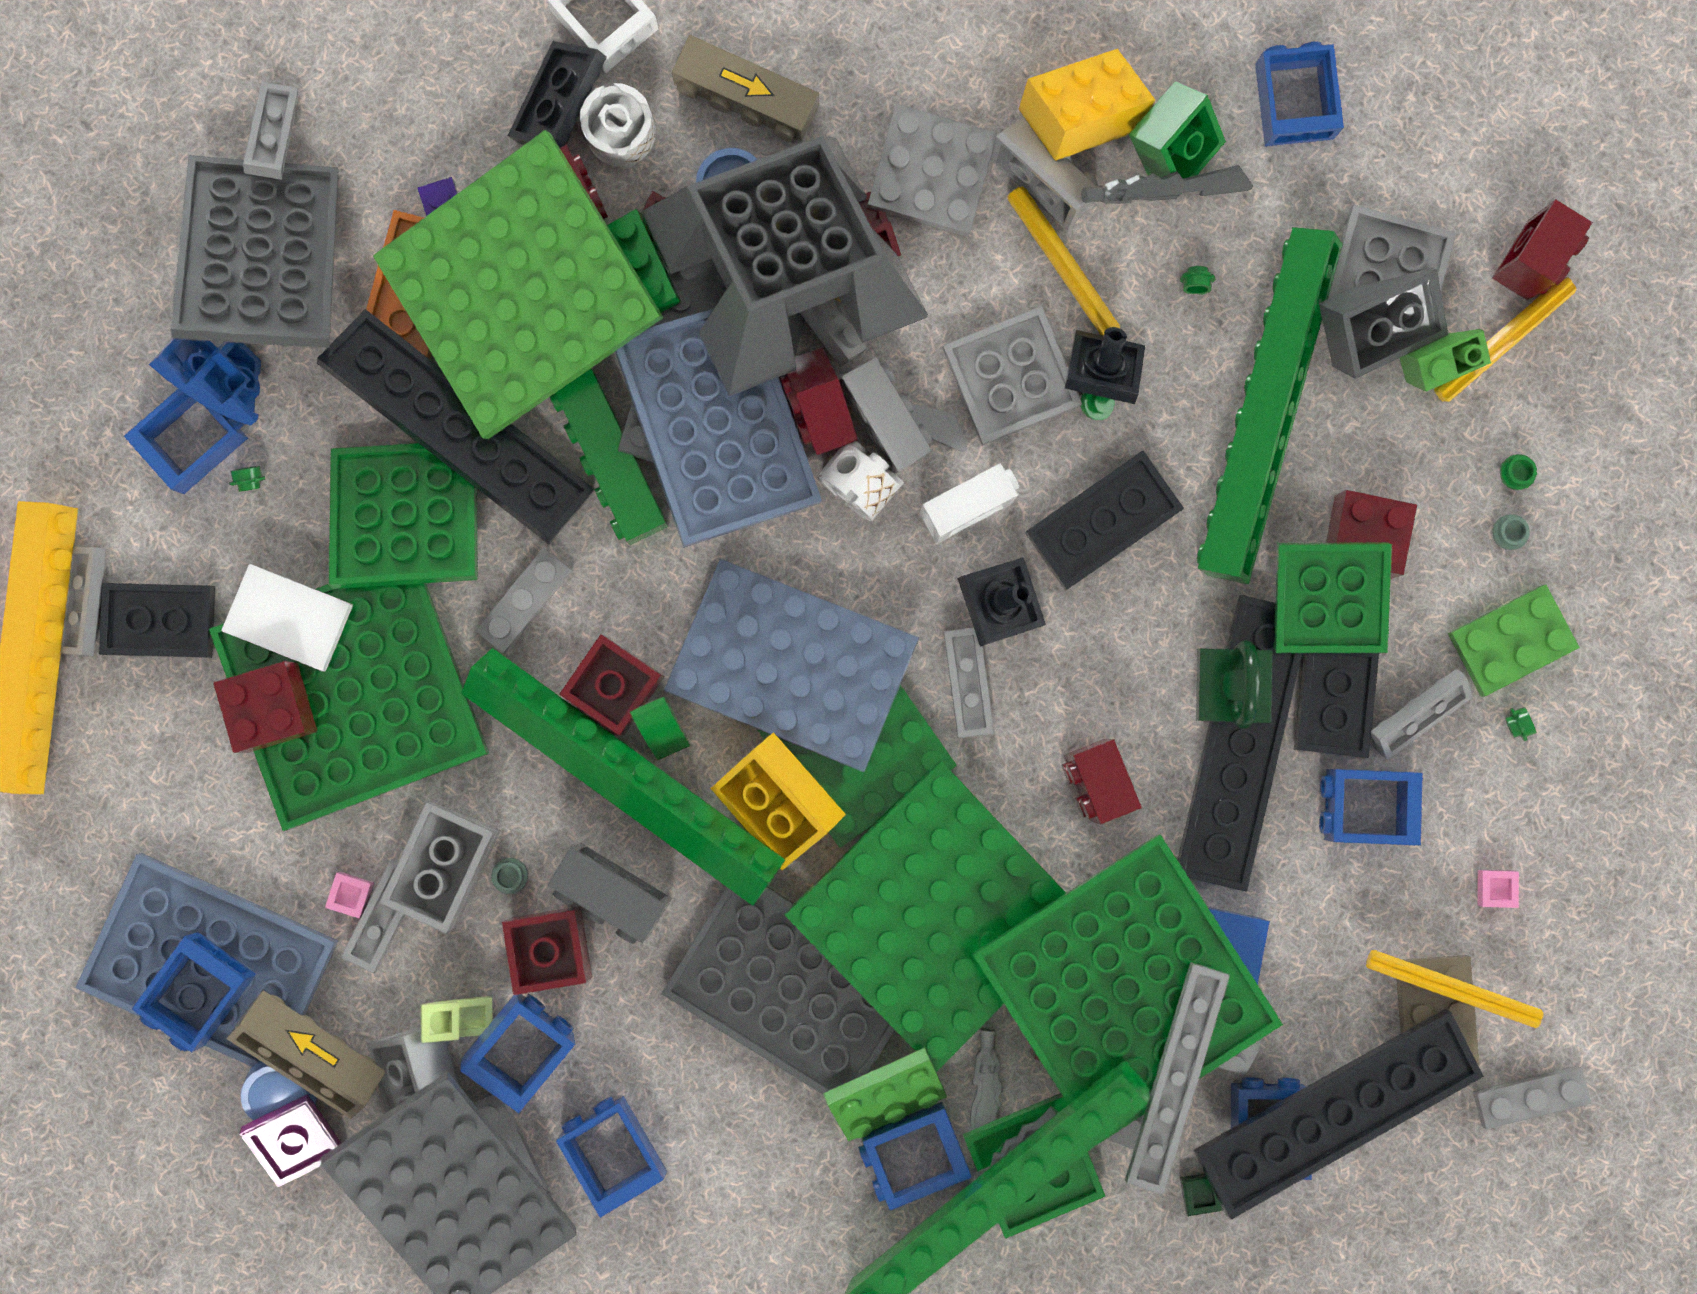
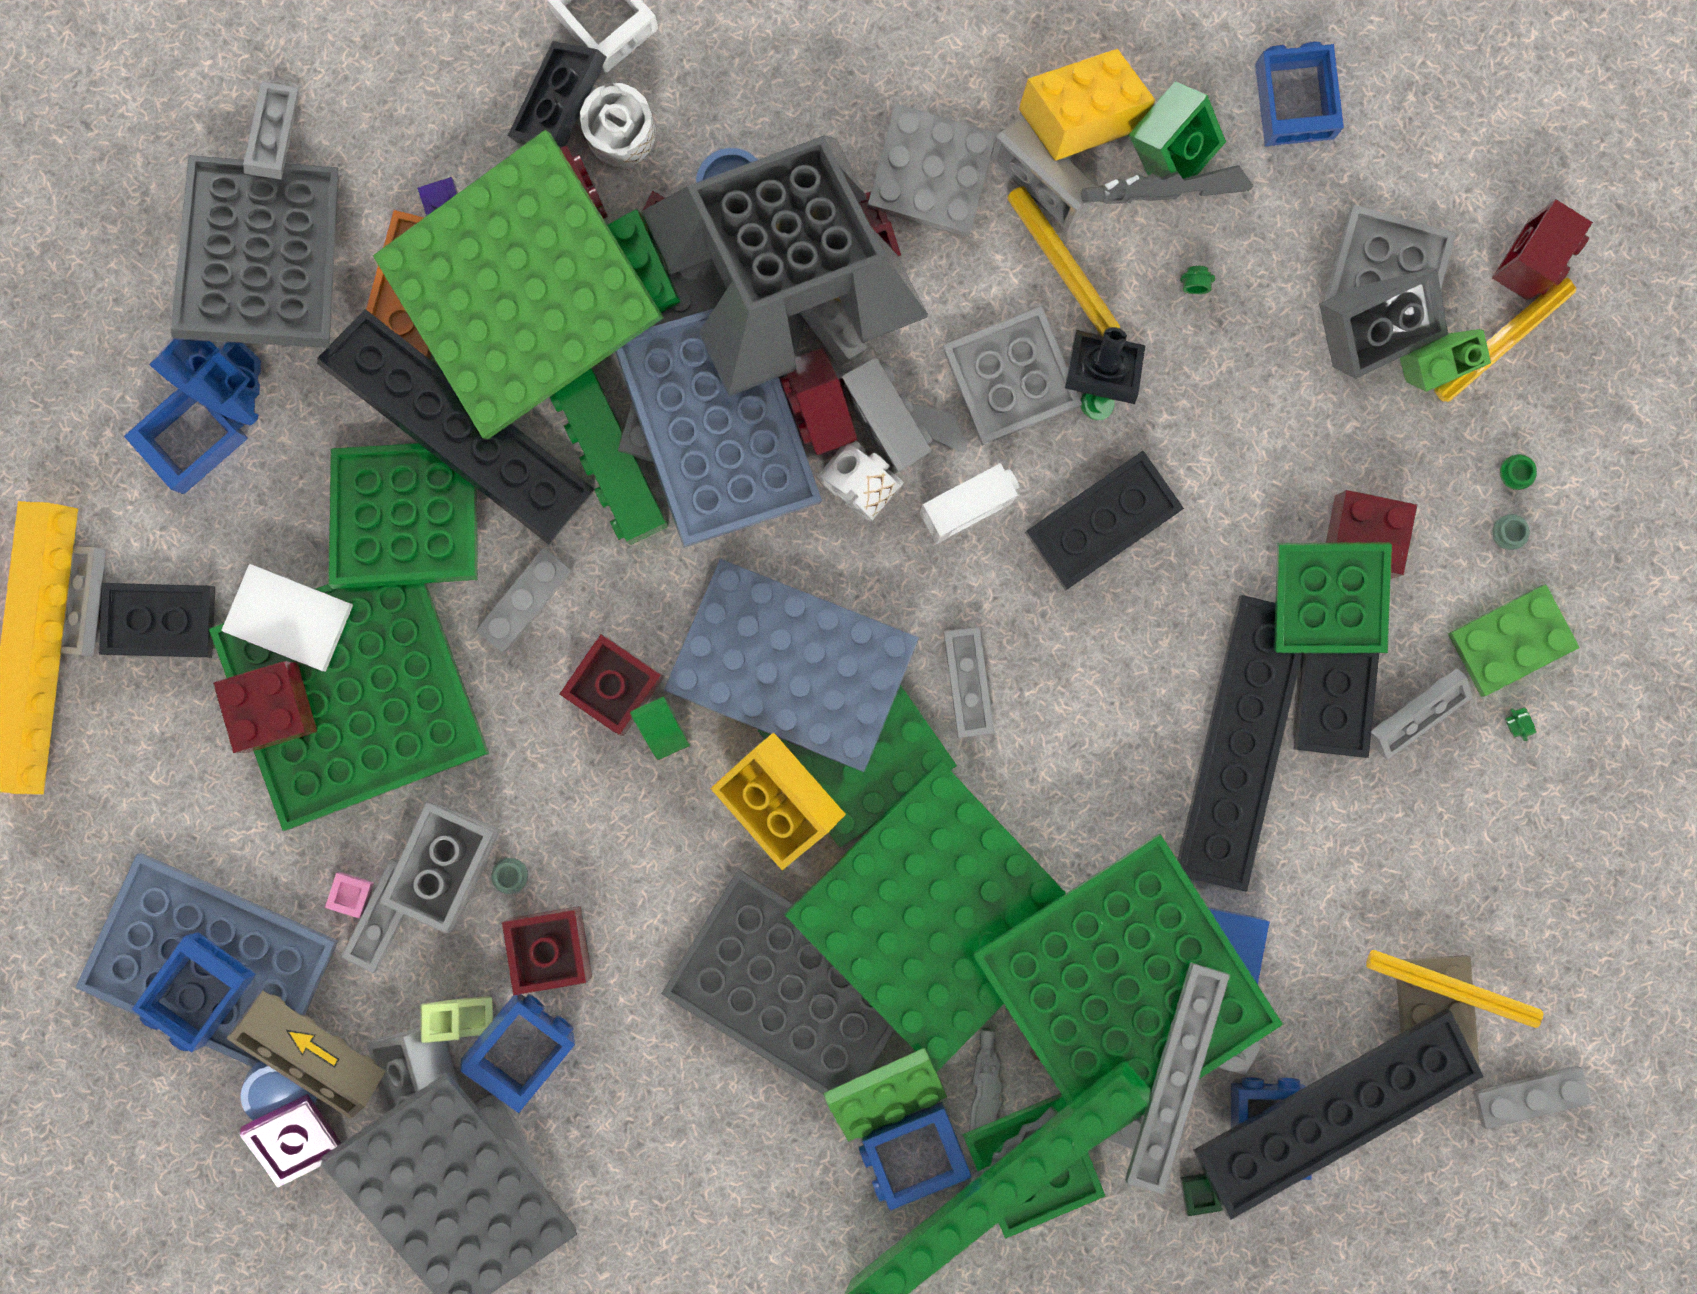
(247, 478): green plate -> none
(608, 1200): blue window -> none
(609, 893): dark grey brick -> none
(622, 776): green brick -> none
(745, 89): dark tan brick -> none
(1001, 601): black plate -> none
(1101, 781): dark red brick -> none
(1234, 685): dark green tile -> none
(1269, 405): green brick -> none
(1407, 807): blue window -> none
(1498, 888): bright pink plate -> none

